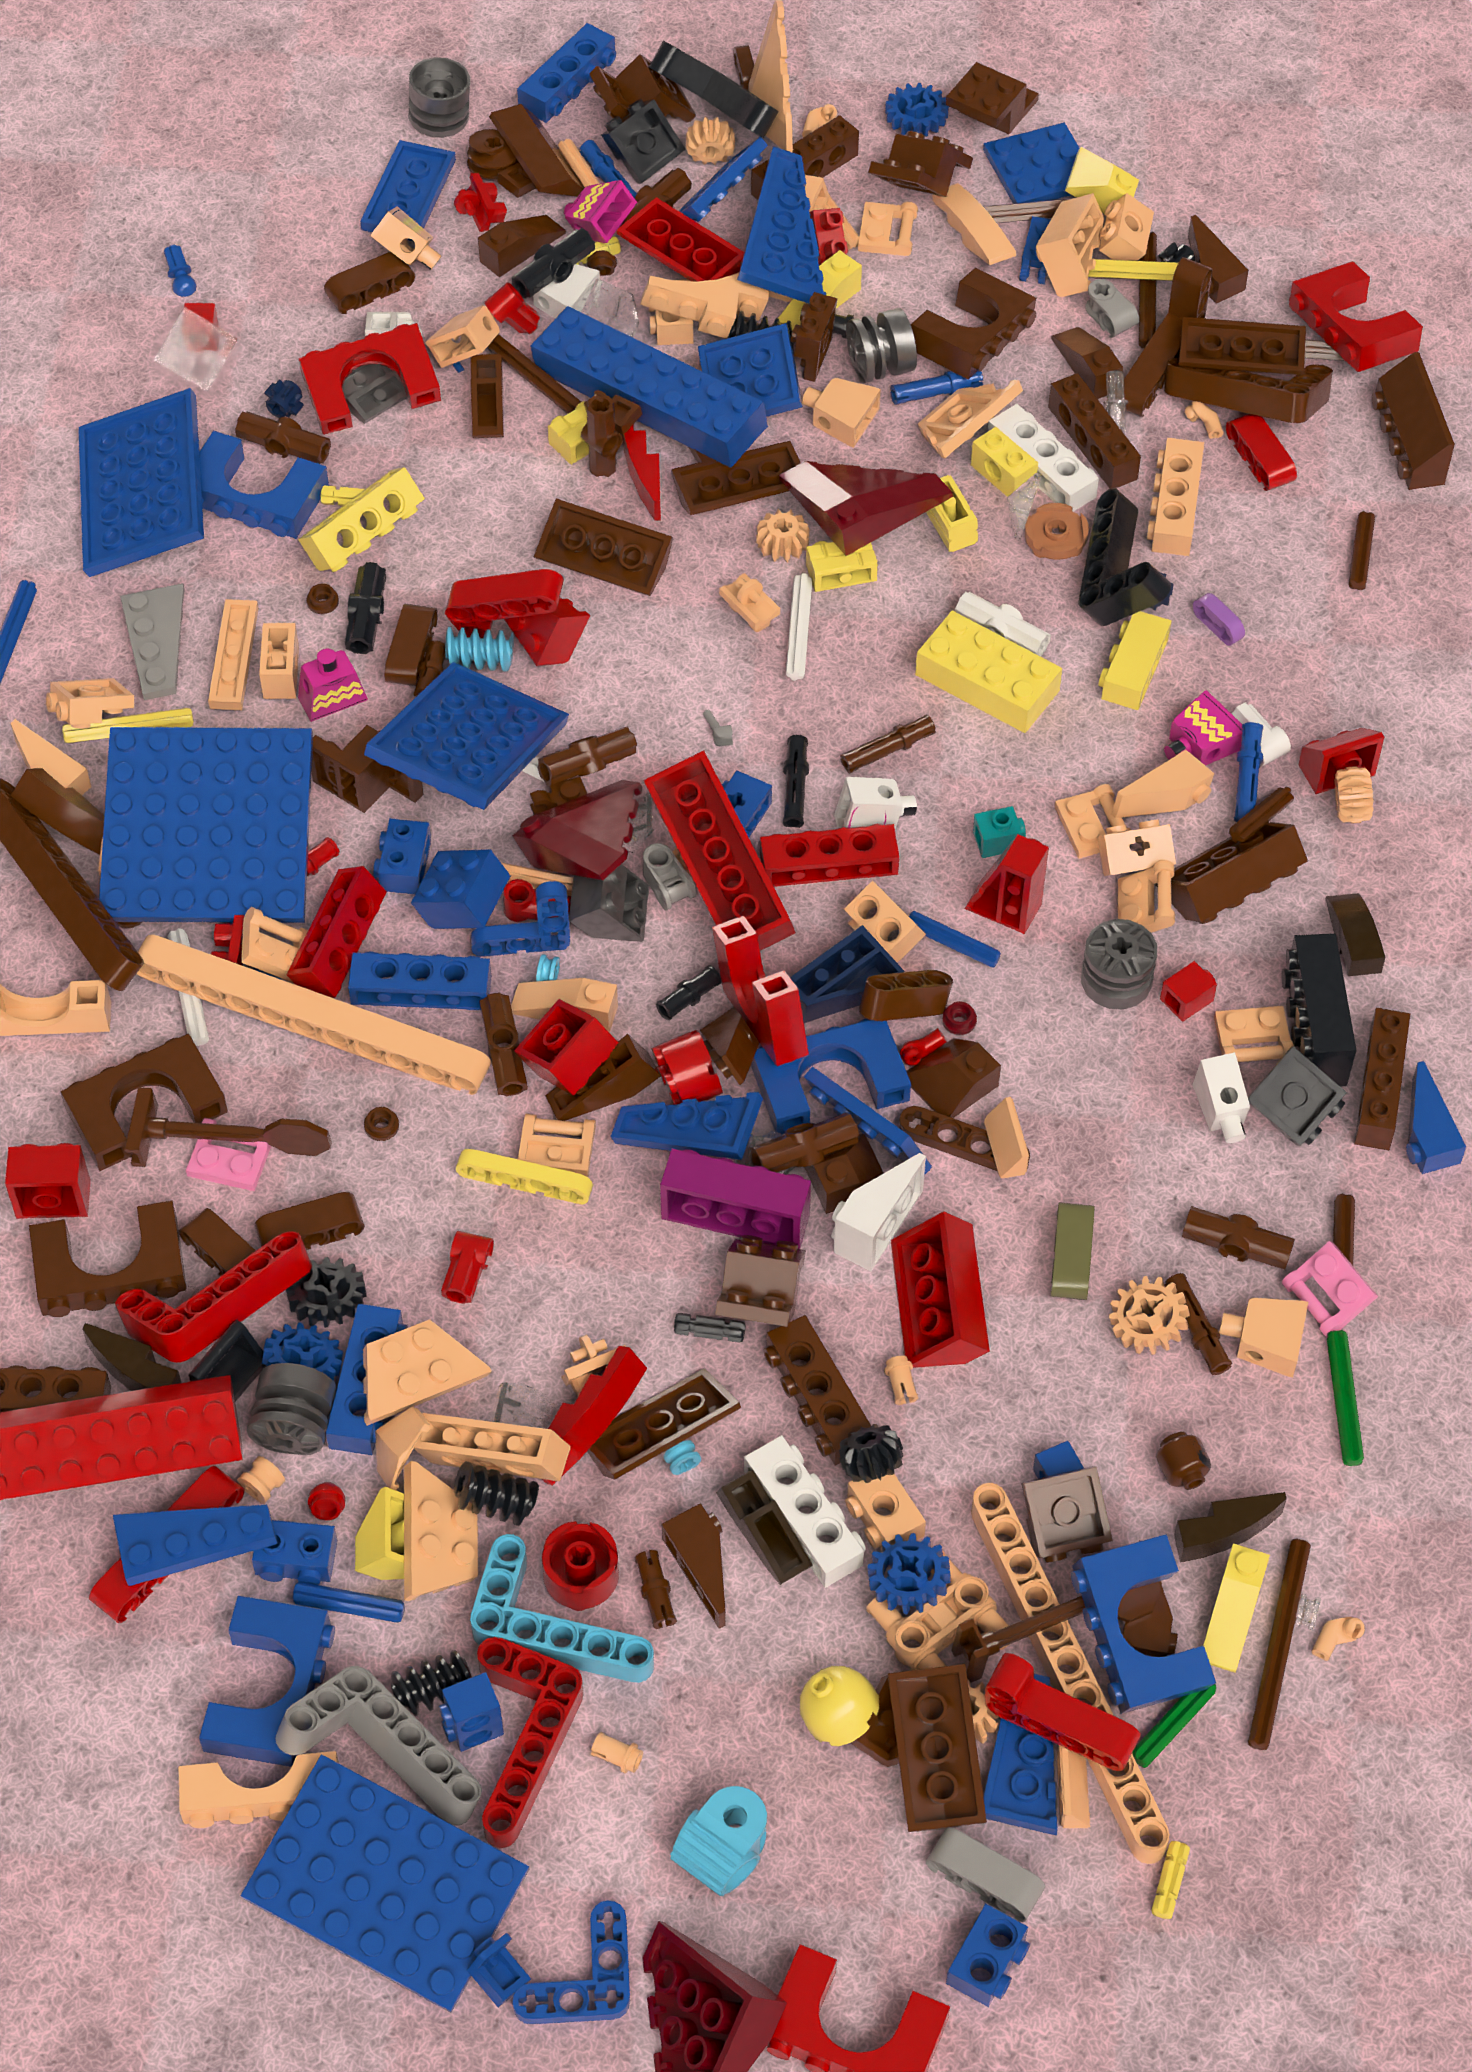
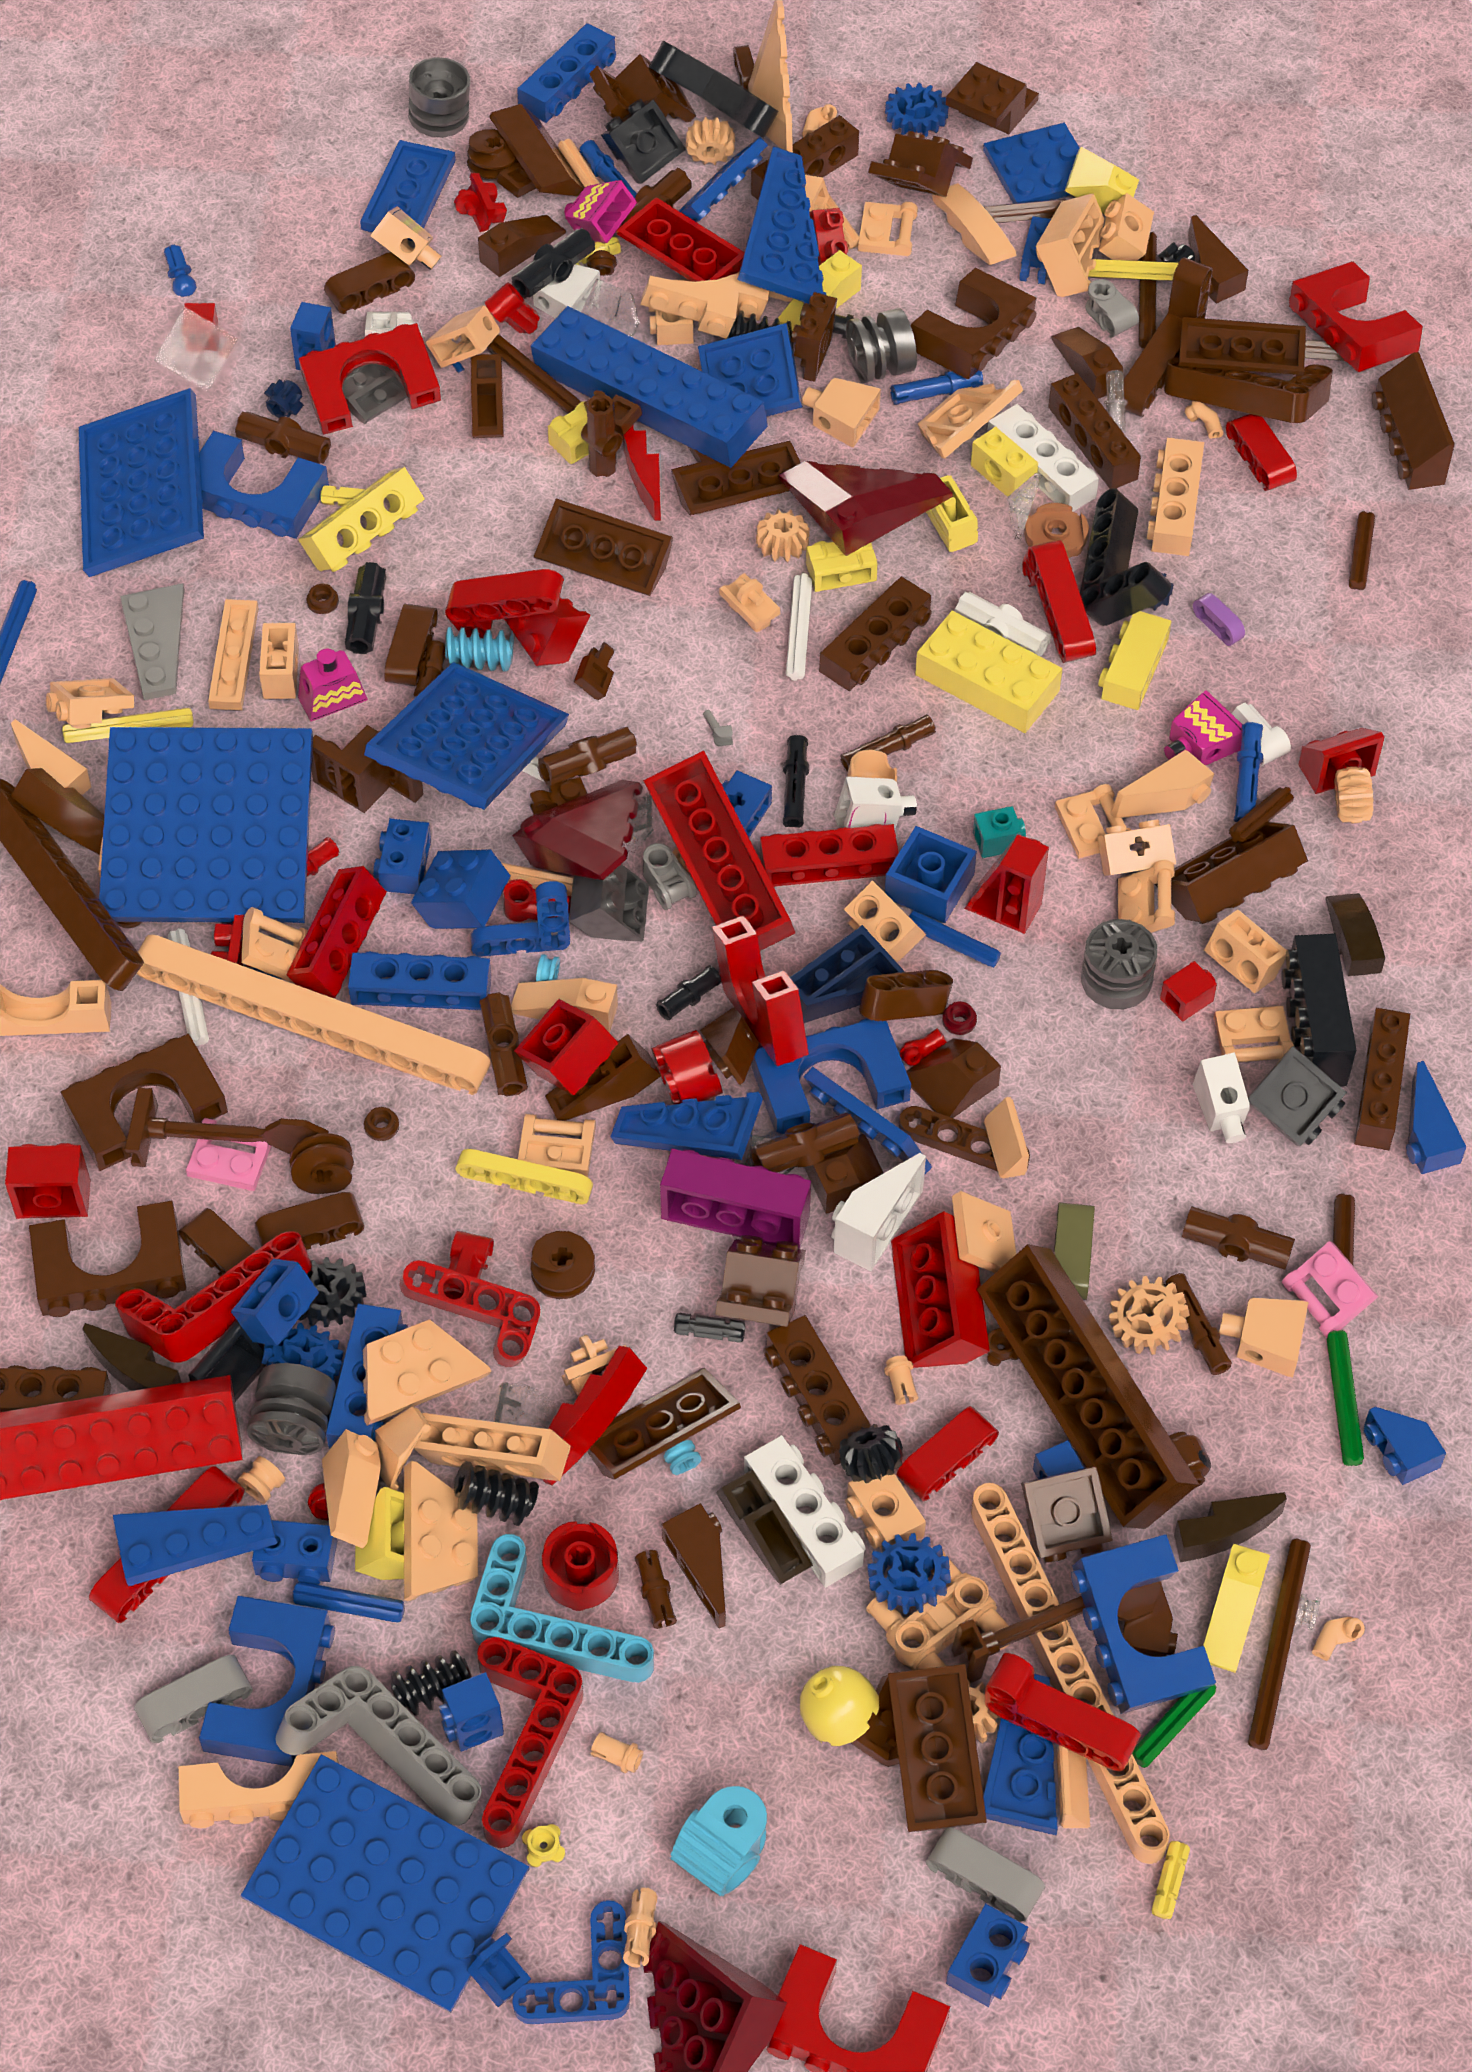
(187, 1698): none -> light grey beam
(275, 1302): none -> blue brick
(311, 330): none -> blue brick
(322, 1163): none -> reddish brown piece
(351, 1485): none -> light nougat slope
(469, 1307): none -> red beam
(543, 1834): none -> light yellow plate
(558, 1280): none -> reddish brown piece
(593, 672): none -> reddish brown plate
(640, 1927): none -> light nougat pin
(871, 765): none -> light nougat hair
(875, 634): none -> reddish brown brick
(930, 874): none -> blue brick
(946, 1452): none -> red beam
(983, 1232): none -> light nougat plate
(996, 1355): none -> reddish brown plate
(1061, 600): none -> red beam
(1087, 1387): none -> reddish brown brick
(1246, 951): none -> light nougat brick
(1405, 1442): none -> blue slope

